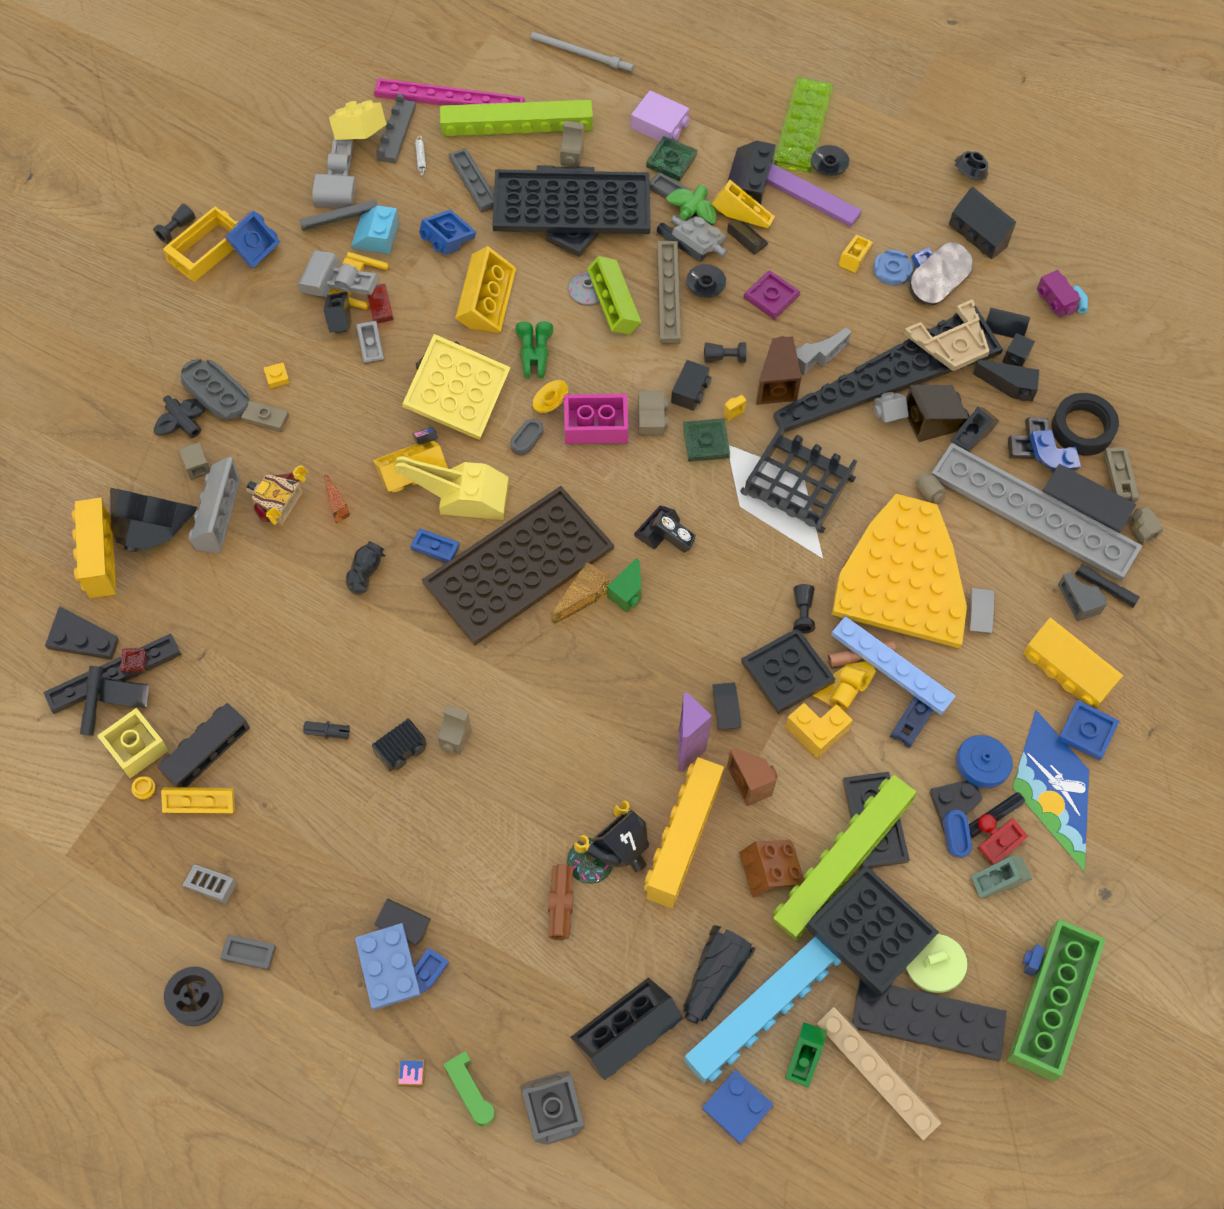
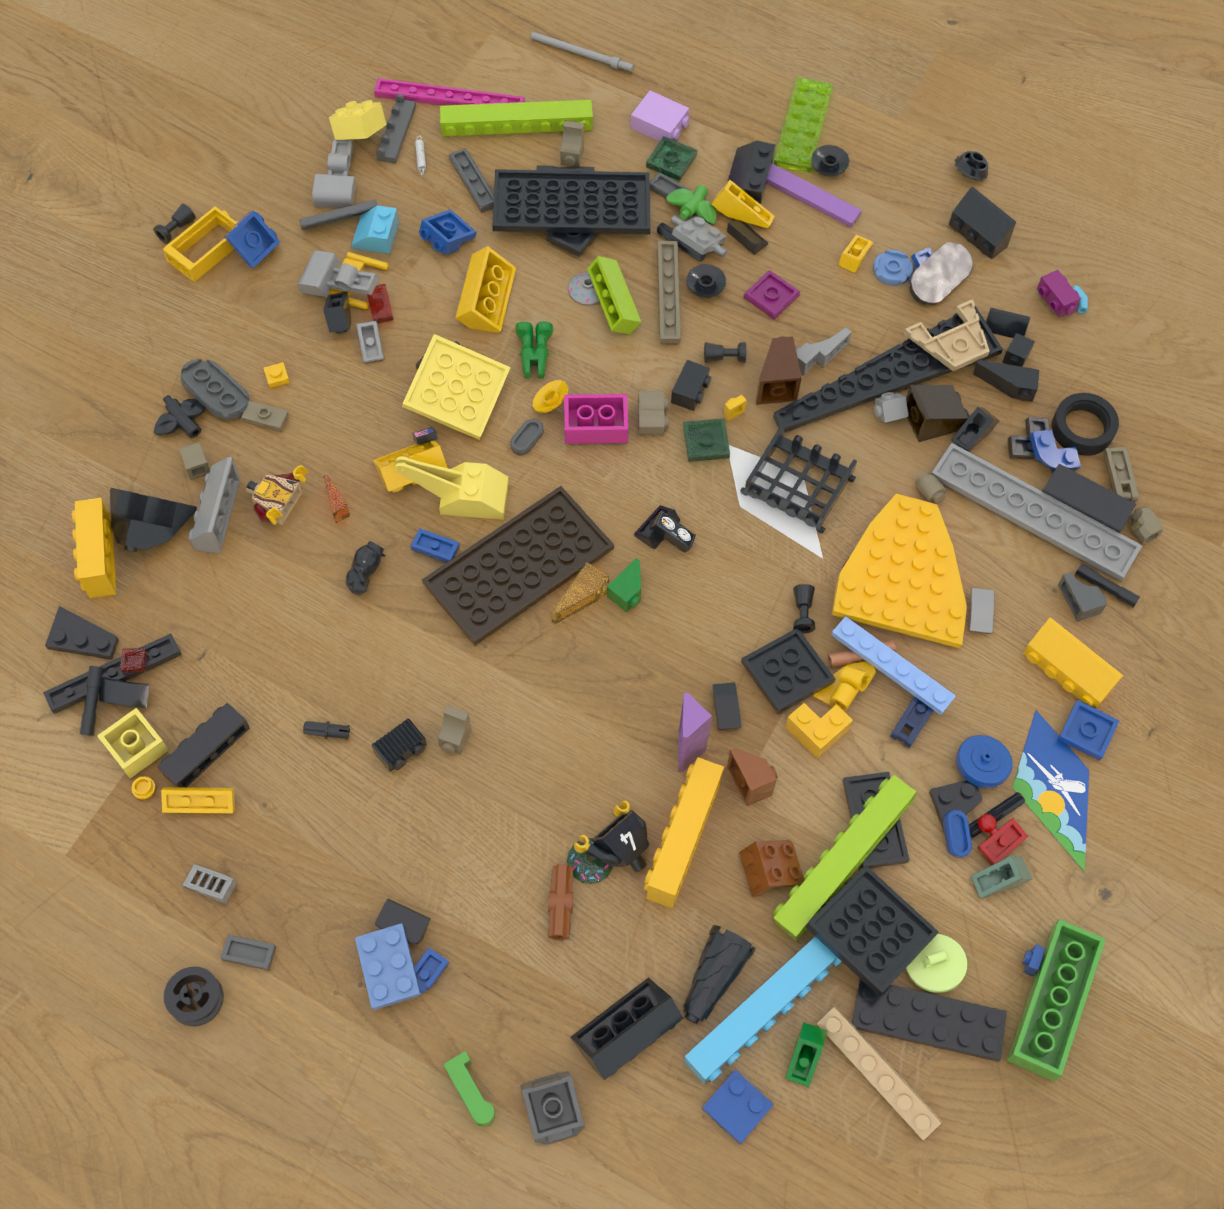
(411, 1072): tile -> none

